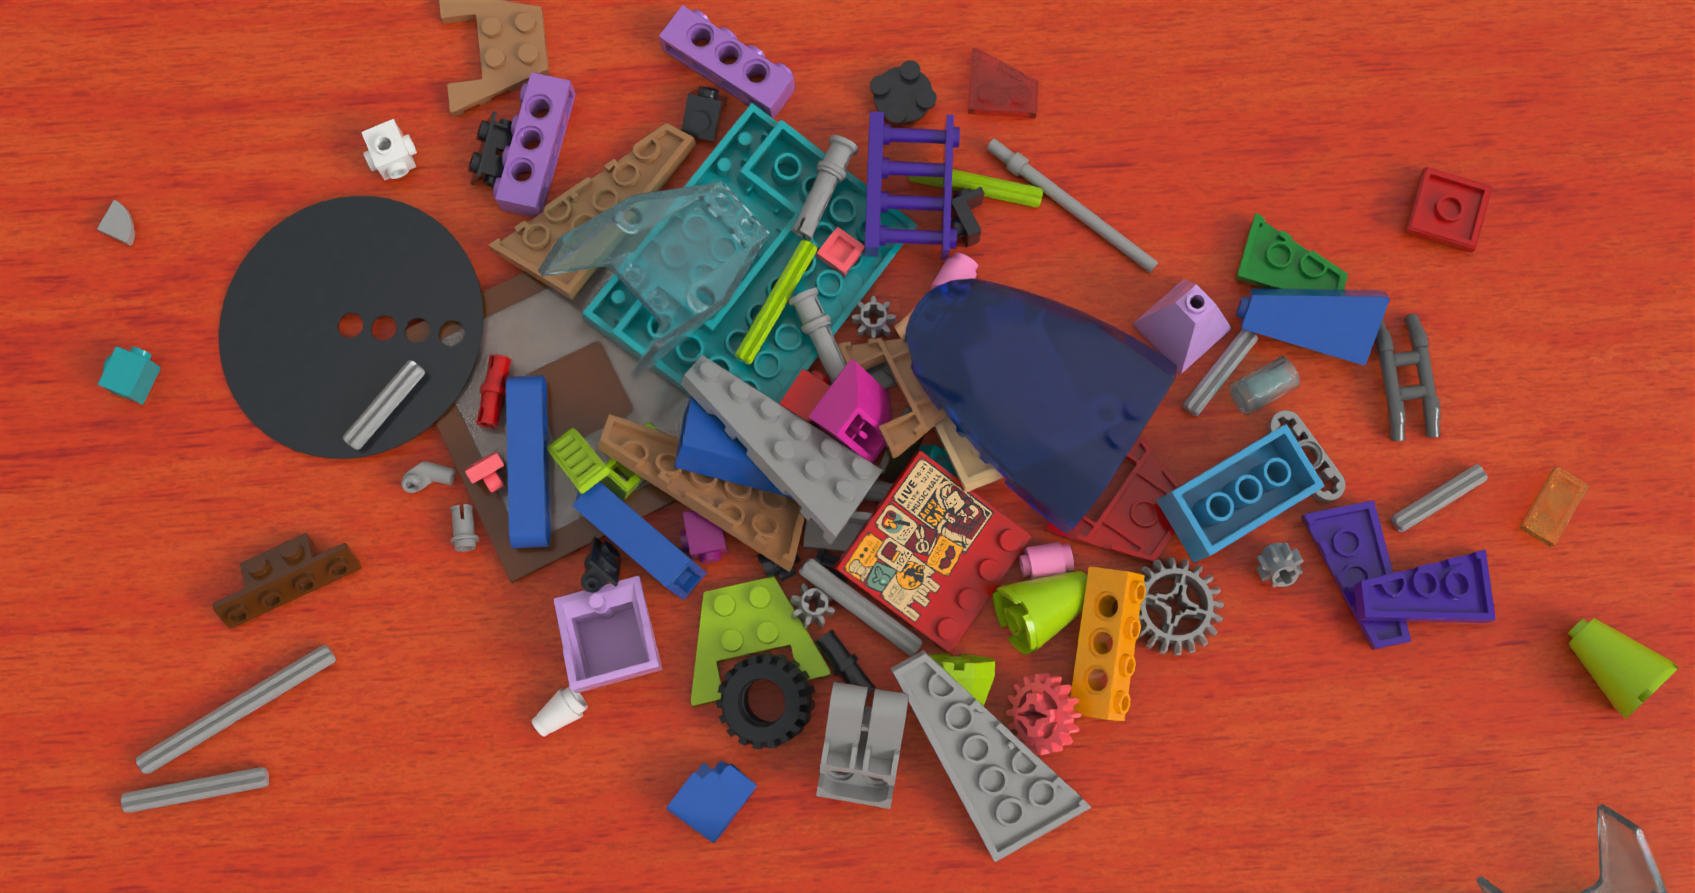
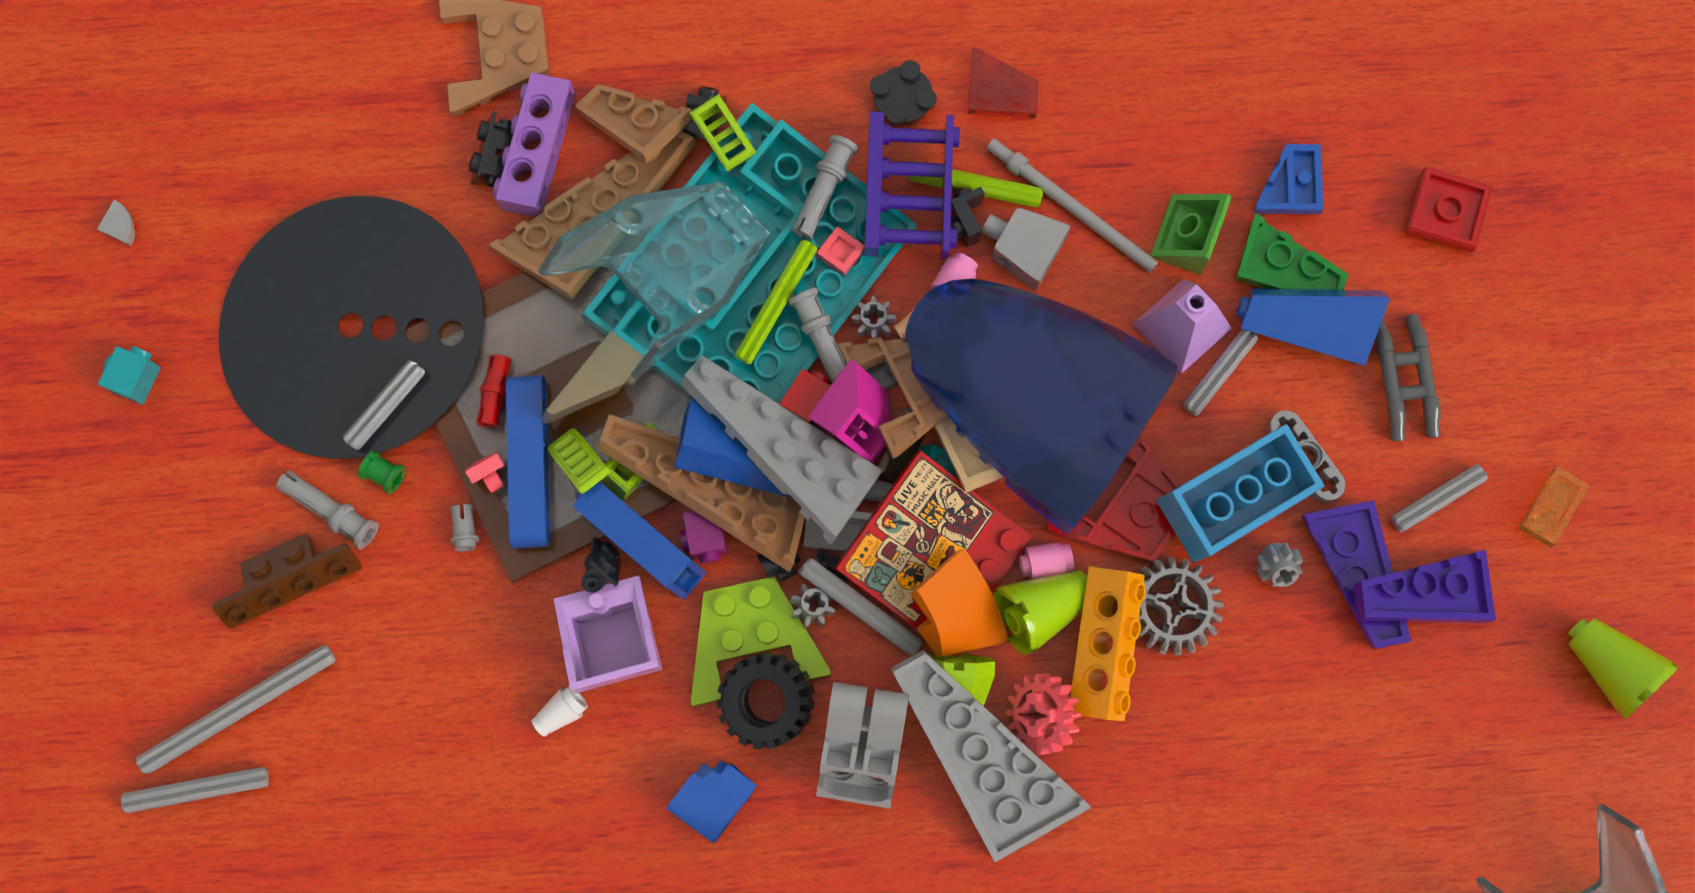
(339, 516): none -> light grey pin
(381, 472): none -> green bush
(389, 150): white brick -> none
(425, 474): light grey arm -> none
(597, 379): none -> dark tan slope
(631, 121): none -> medium nougat wing
(690, 26): medium lavender brick -> none
(708, 110): none -> lime slope
(843, 661): black pin -> none
(958, 608): none -> orange slope
(1026, 244): none -> light grey torso
(1190, 230): none -> bright green slope
(1264, 385): clear light blue piece -> none
(1294, 182): none -> blue wing

